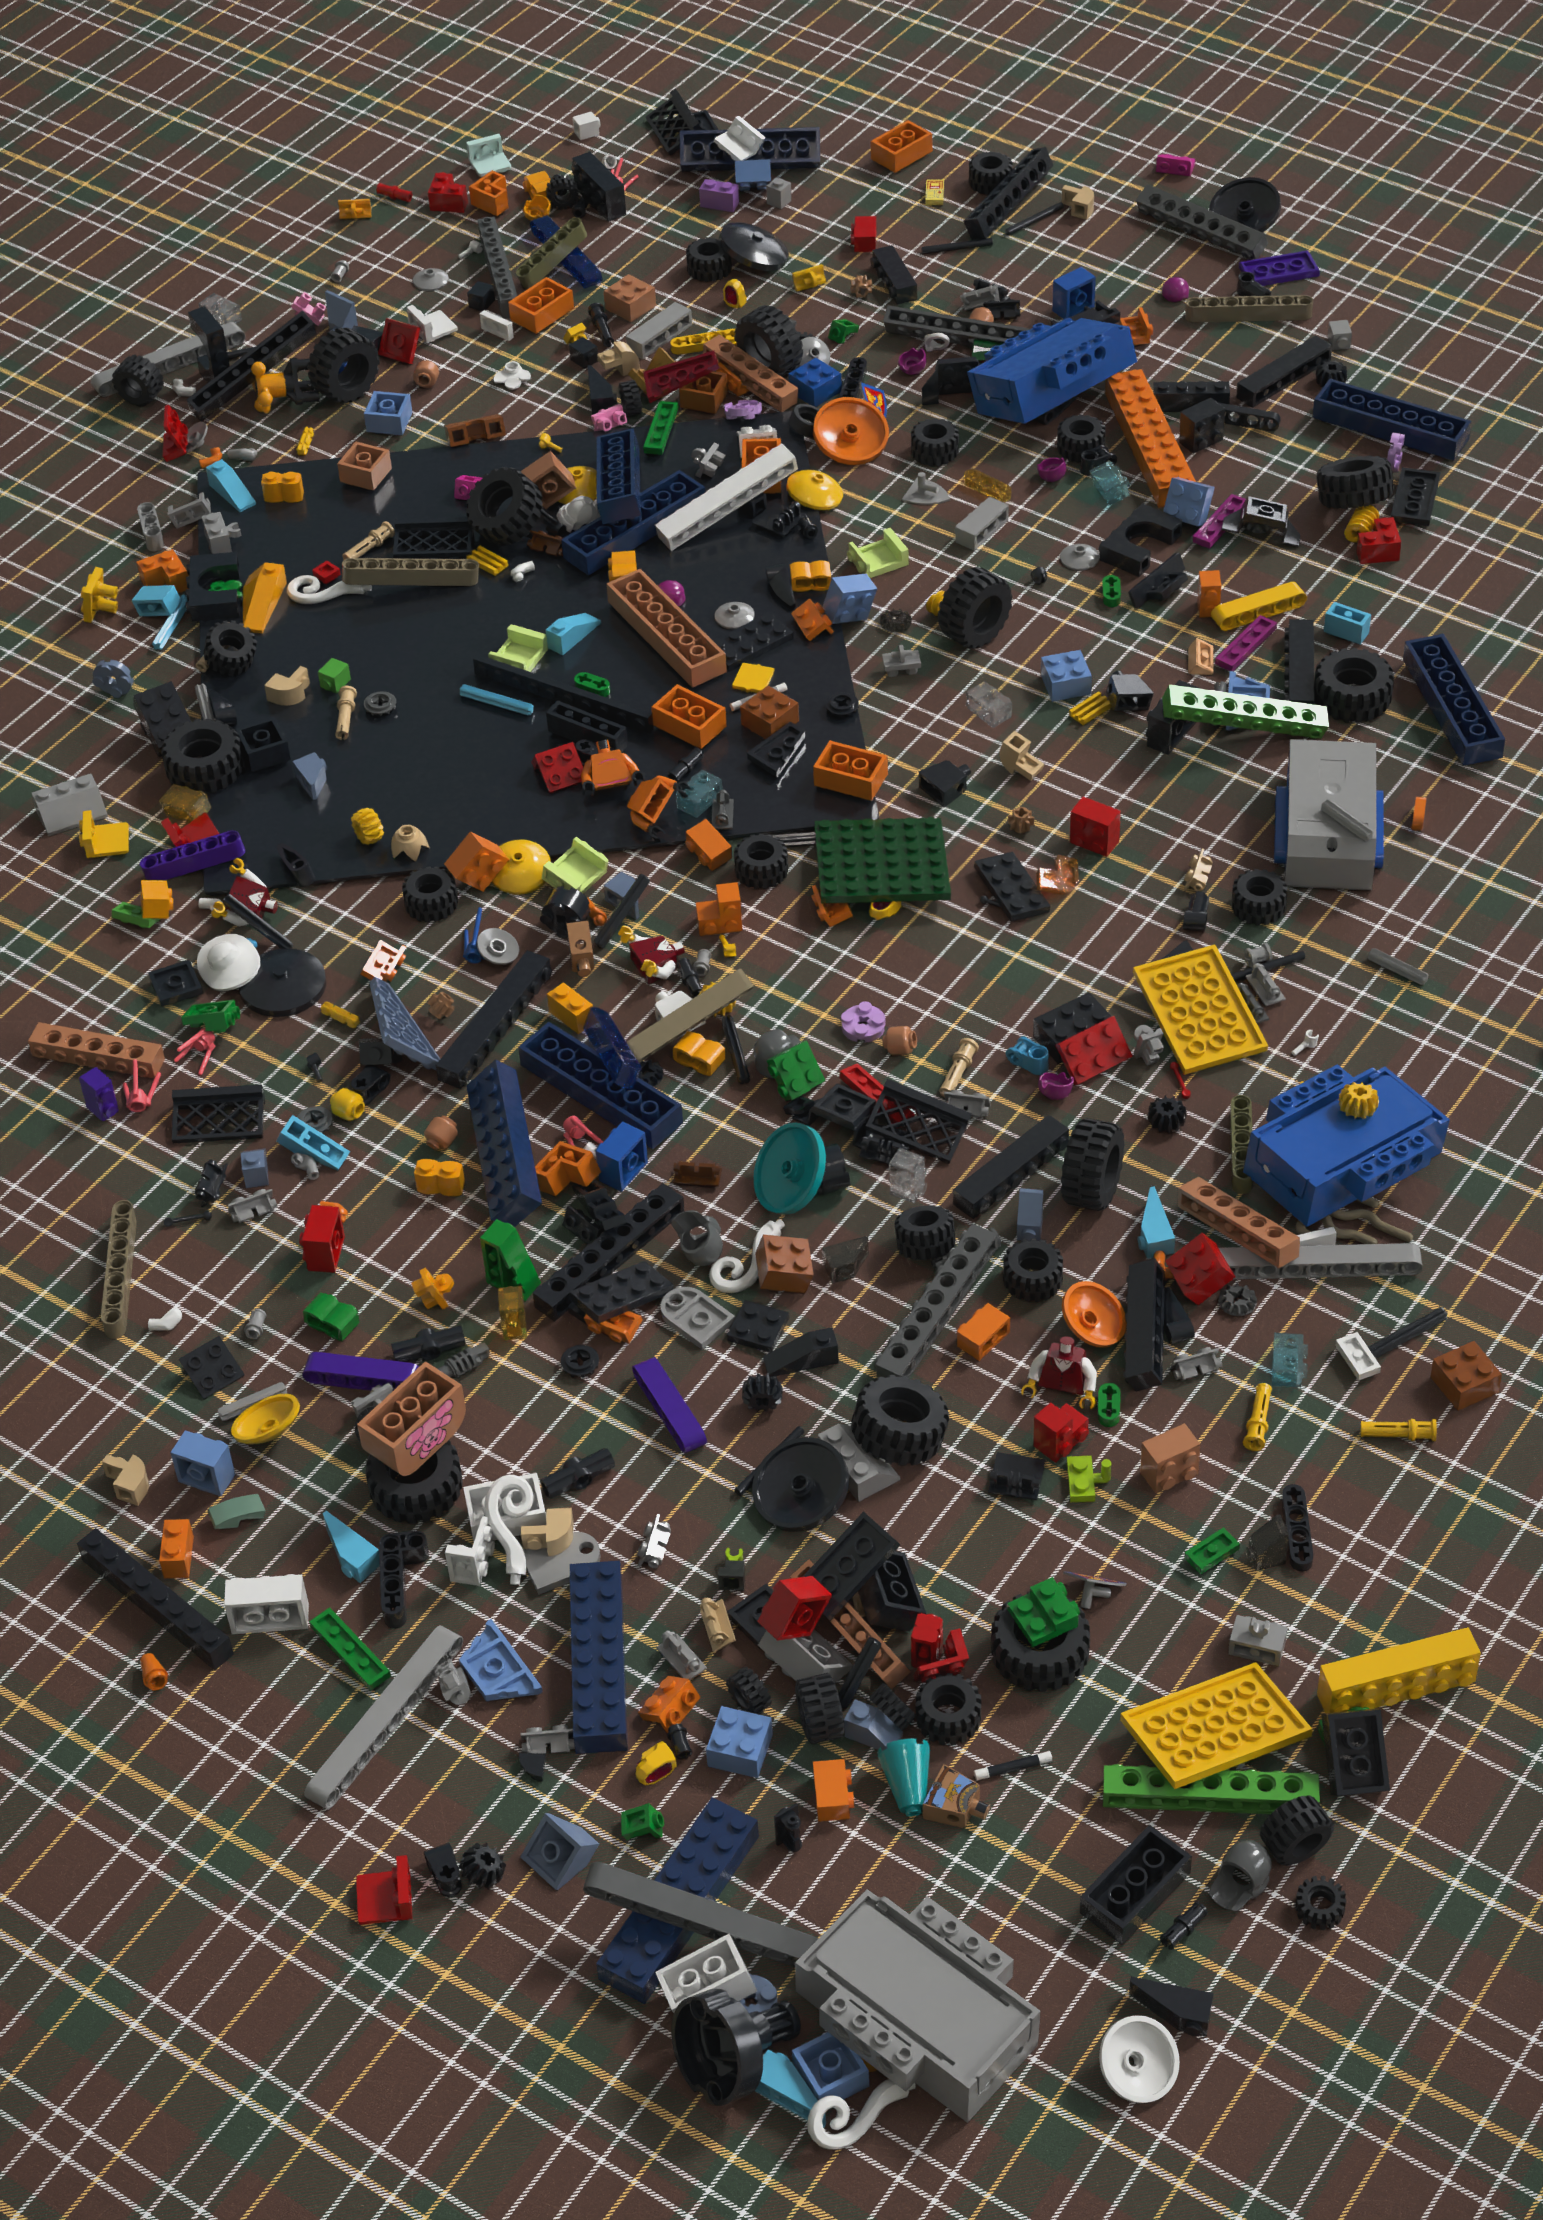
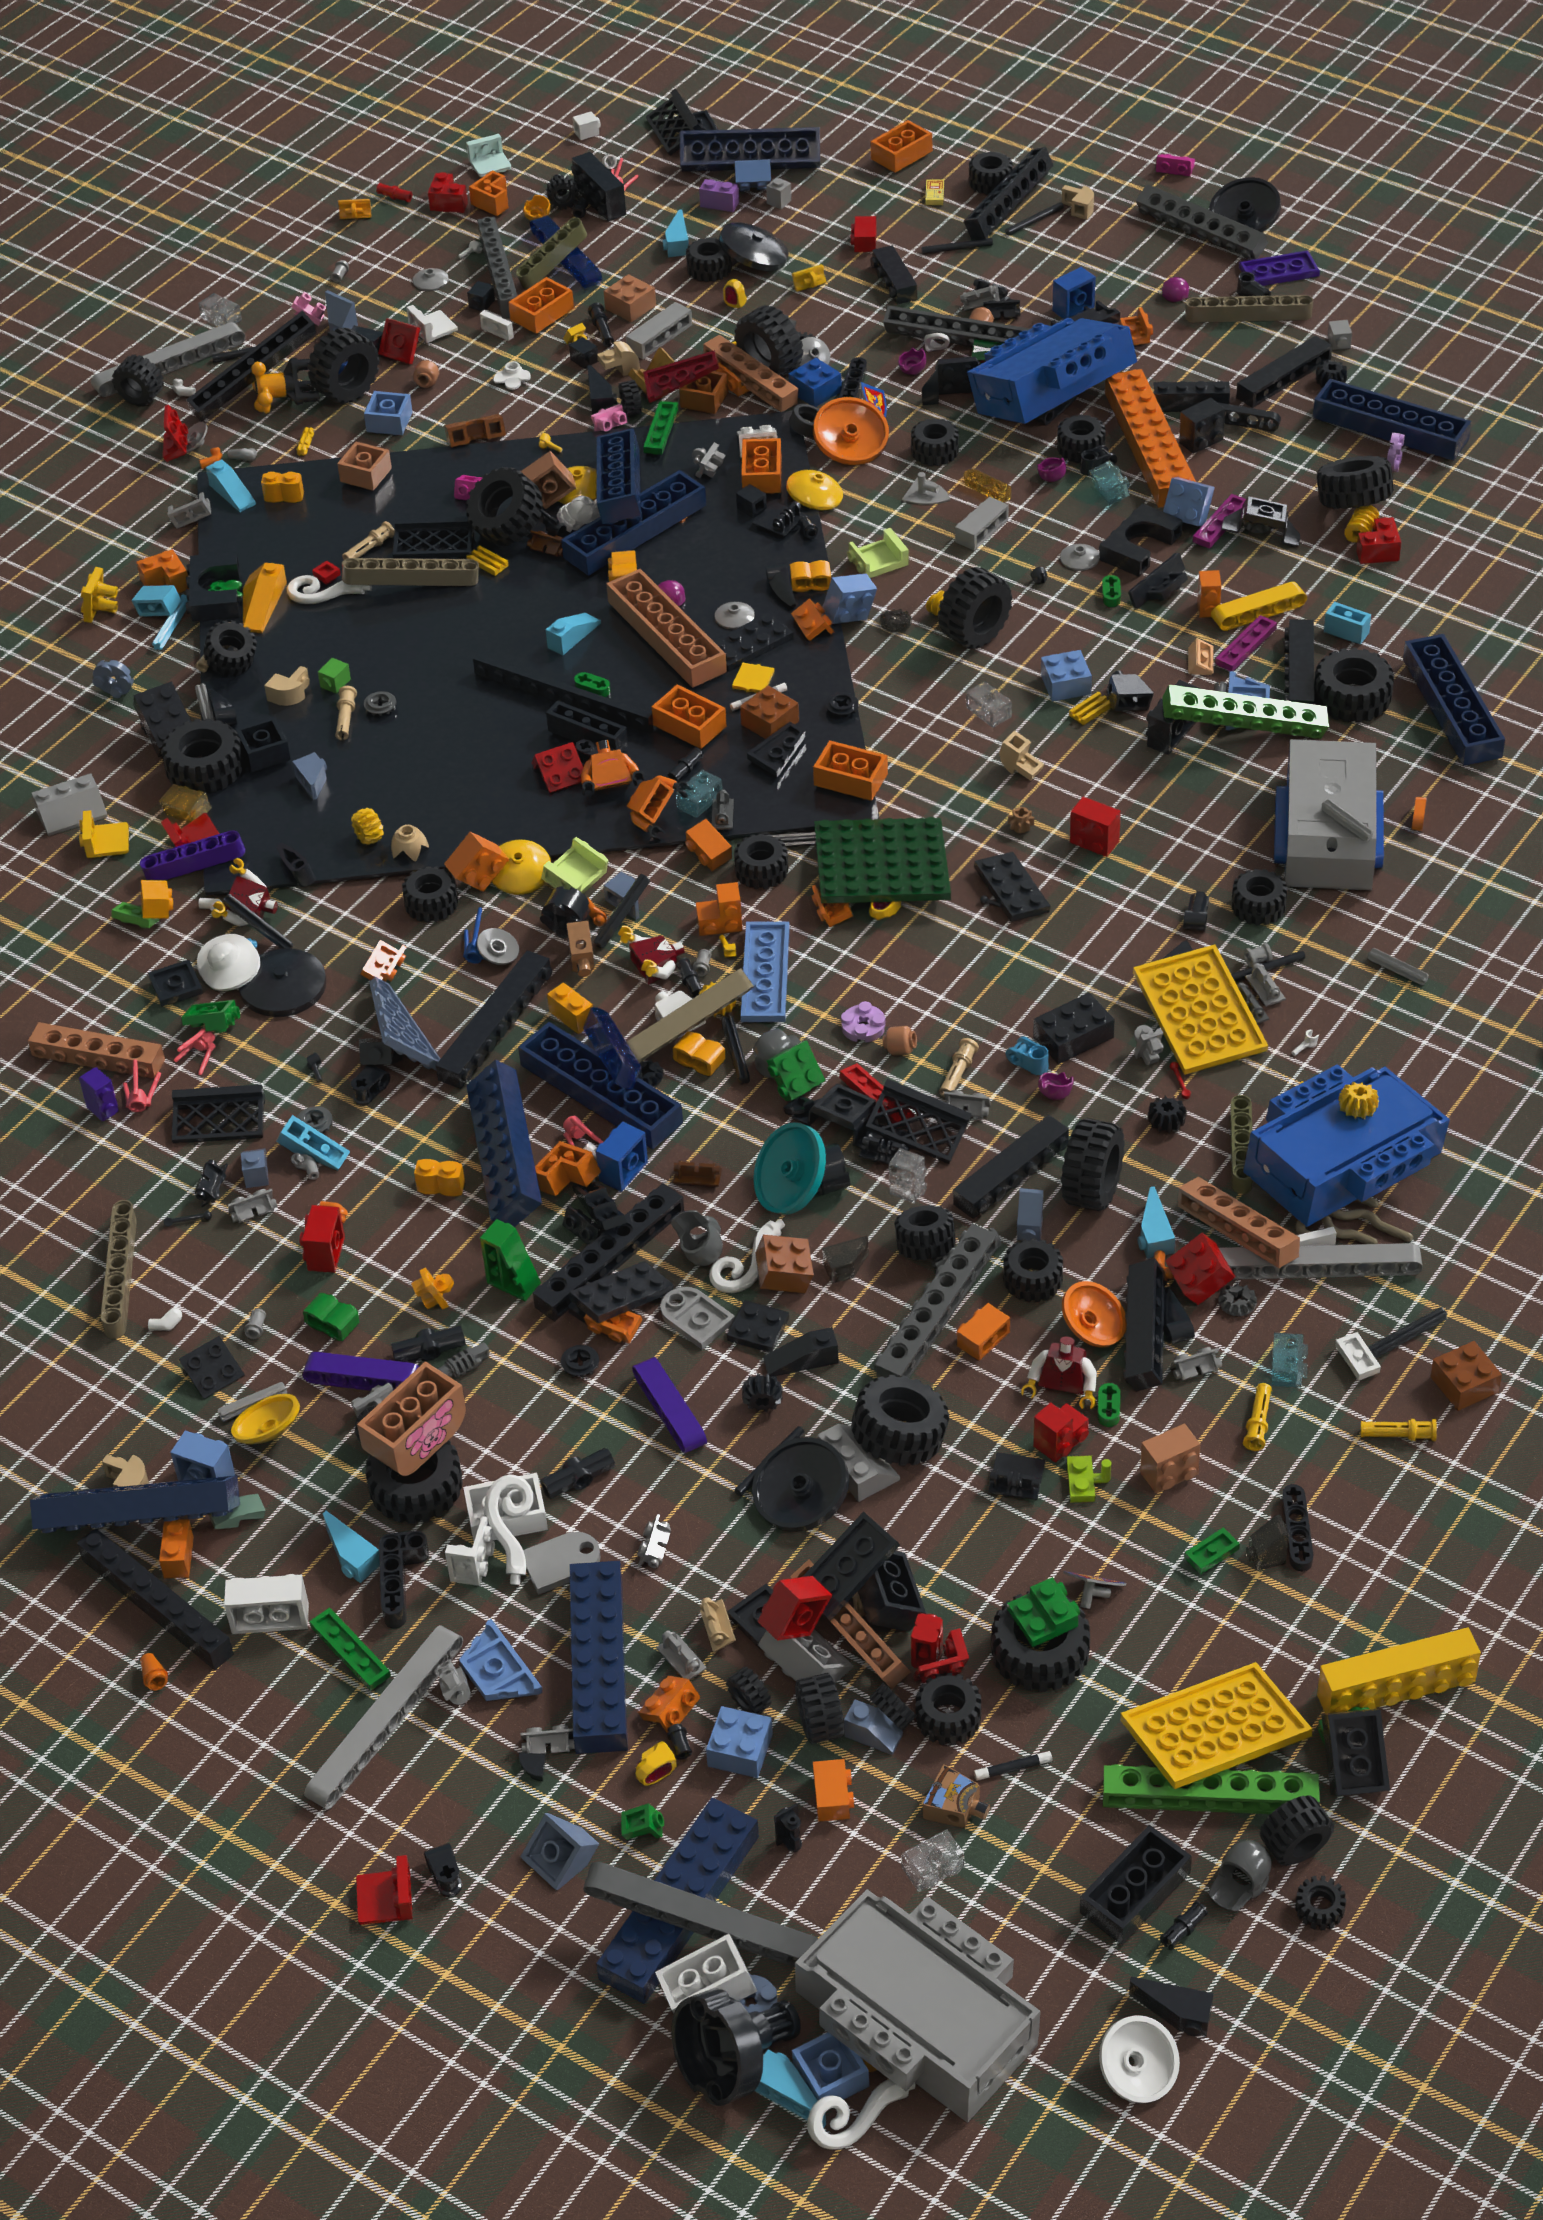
(135, 1503): none -> dark blue brick
(150, 526): light grey beam -> none
(214, 342): black arch -> none
(218, 534): light grey brick -> none
(340, 1014): yellow axle -> none
(347, 1104): yellow head -> none
(440, 1005): medium nougat gear -> none
(440, 1132): nougat head -> none
(482, 1866): black gear -> none
(496, 700): medium azure axle -> none
(512, 1313): clear yellow brick -> none
(519, 570): white arm -> none
(522, 648): yellowish green panel -> none
(536, 184): light orange brick -> none
(554, 1535): tan brick -> none
(676, 237): none -> medium azure slope
(686, 344): yellow beam -> none
(726, 497): white brick -> none
(733, 1575): pearl dark grey piece -> none
(740, 140): white bracket -> none
(744, 408): lavender plate -> none
(767, 969): none -> medium blue plate
(840, 329): green bracket -> none
(858, 1671): black axle -> none
(861, 286): medium nougat gear -> none
(901, 660): light grey hips -> none
(907, 1773): teal cone -> none
(933, 1860): none -> clear brick
(944, 781): black torso -> none
(1062, 879): clear orange plate -> none
(1094, 1050): red plate -> none
(1198, 874): tan hinge -> none
(1258, 1640): light grey brick -> none
(1415, 496): black plate -> none

